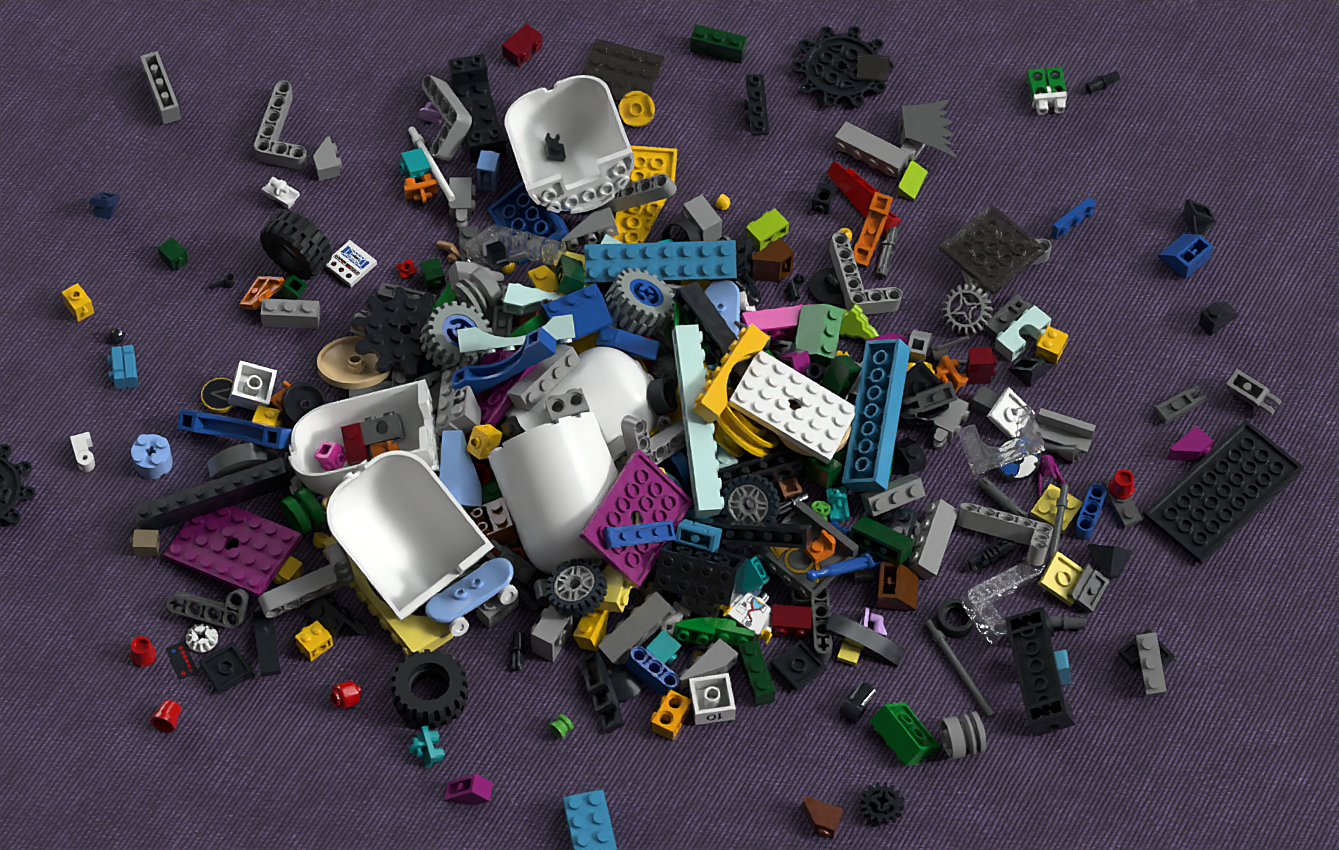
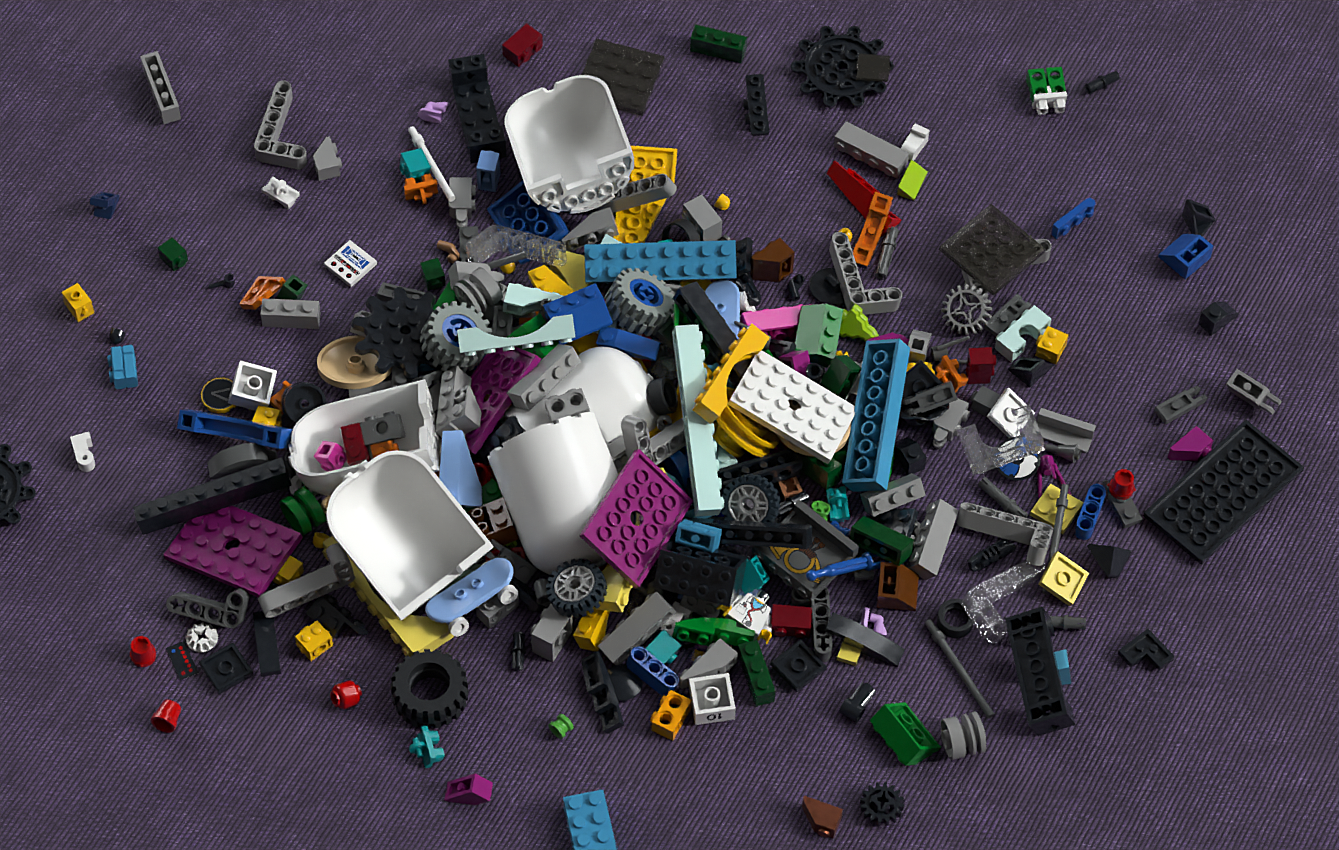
(145, 543): dark tan brick -> none
(151, 456): light blue brick -> none
(296, 245): black tyre -> none
(406, 273): red plate -> none
(455, 116): light grey beam -> none
(483, 440): yellow head -> none
(495, 253): black panel -> none
(536, 348): blue arch -> none
(554, 150): black plate -> none
(569, 275): dark green brick -> none
(636, 109): yellow tile -> none
(639, 534): blue tile -> none
(767, 229): lime brick -> none
(821, 548): orange bracket -> none
(824, 192): black brick -> none
(925, 125): dark grey piece -> none
(1088, 588): dark grey plate -> none
(1151, 664): light grey brick -> none

